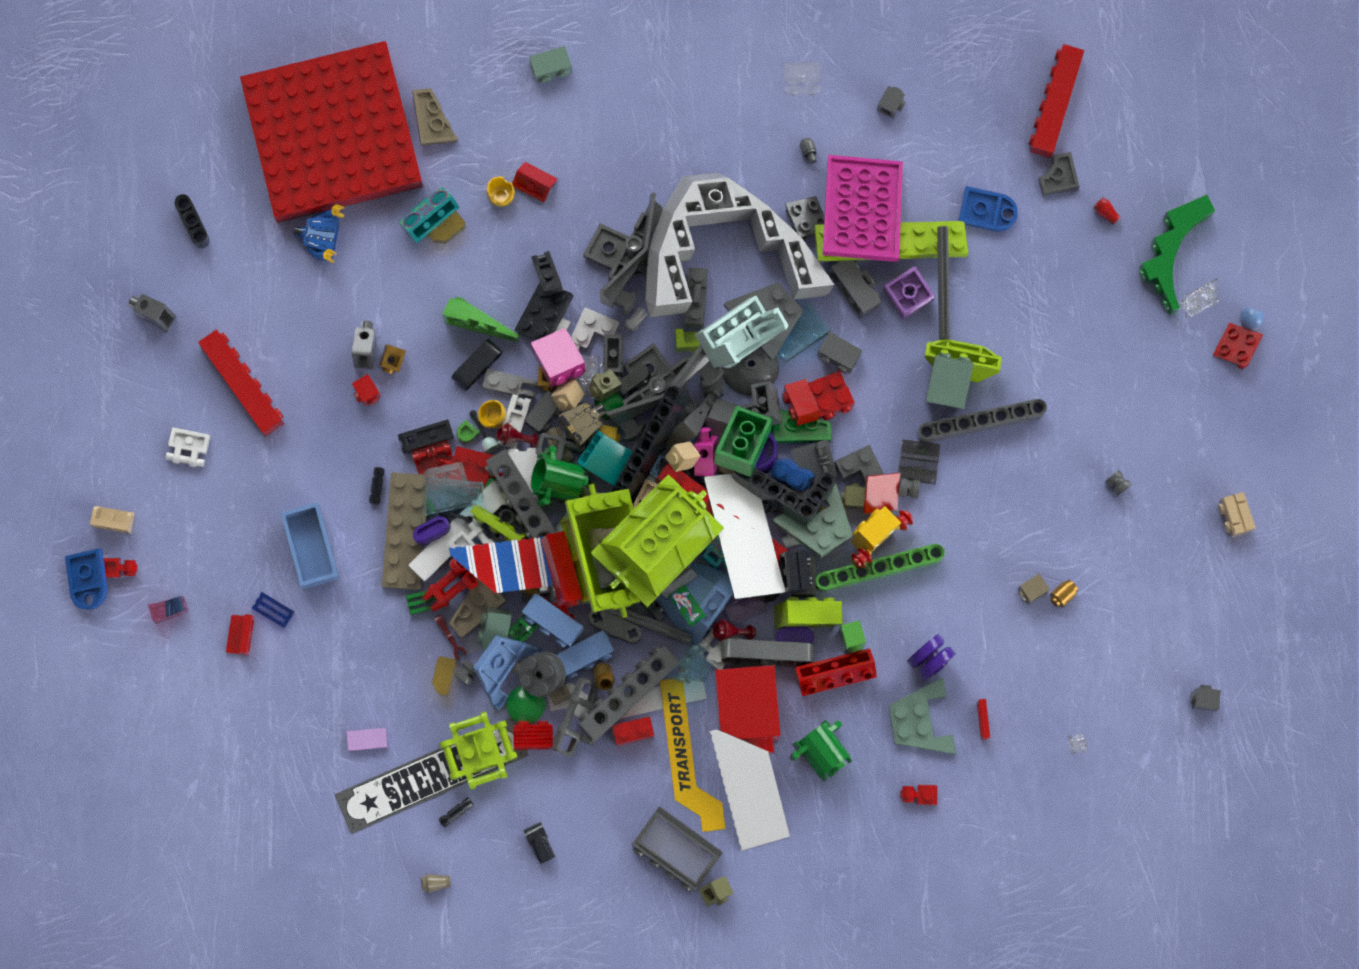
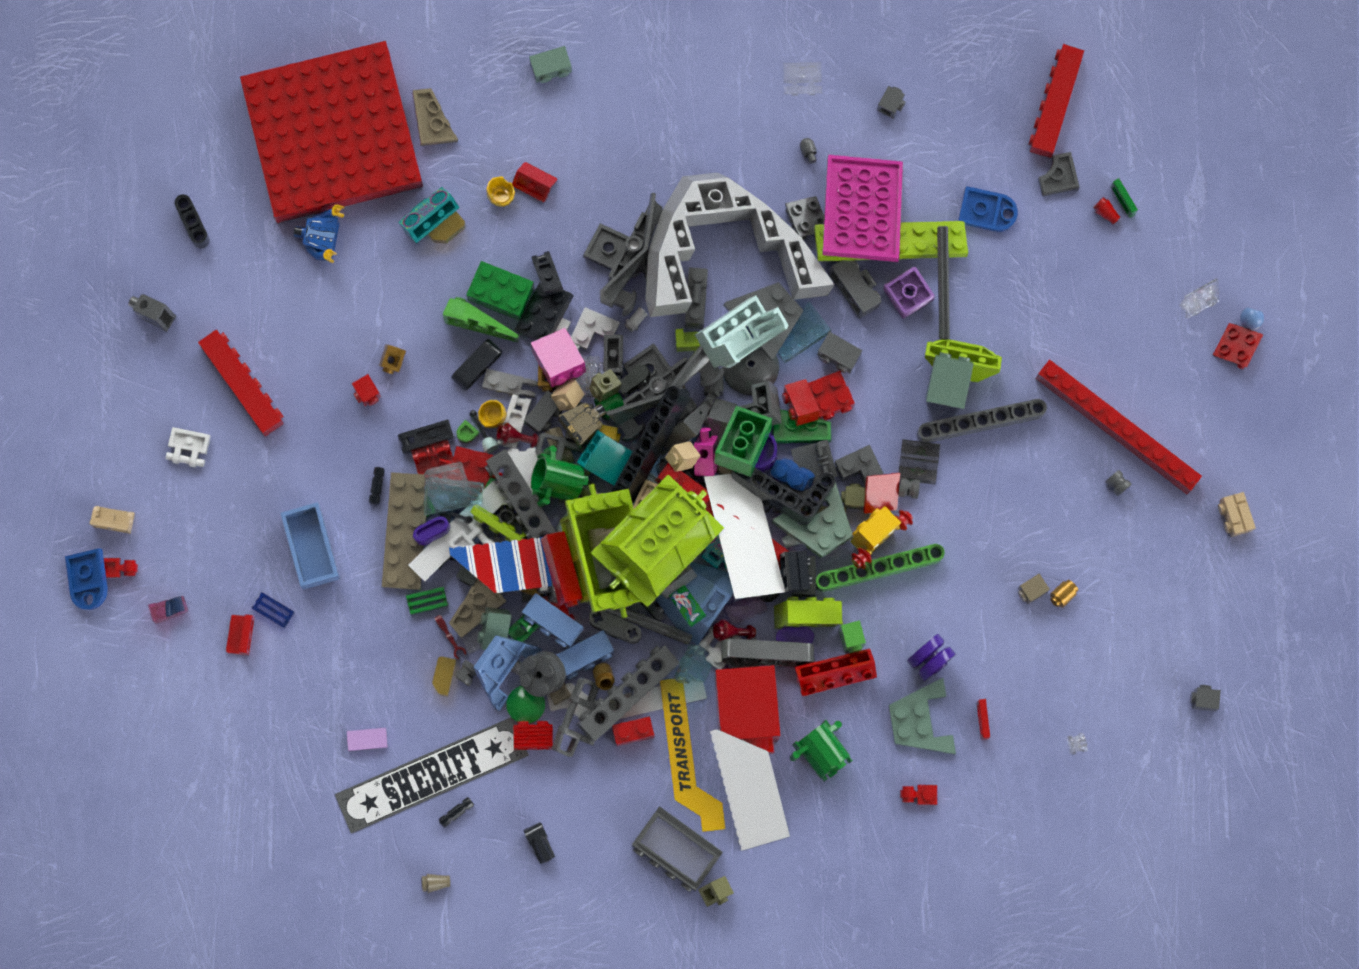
(364, 346): dark grey torso -> none
(467, 581): red piece -> none
(478, 750): lime brick -> none
(500, 290): none -> green brick
(1118, 427): none -> red brick
(1124, 198): none -> green tile
(1165, 246): green arch -> none

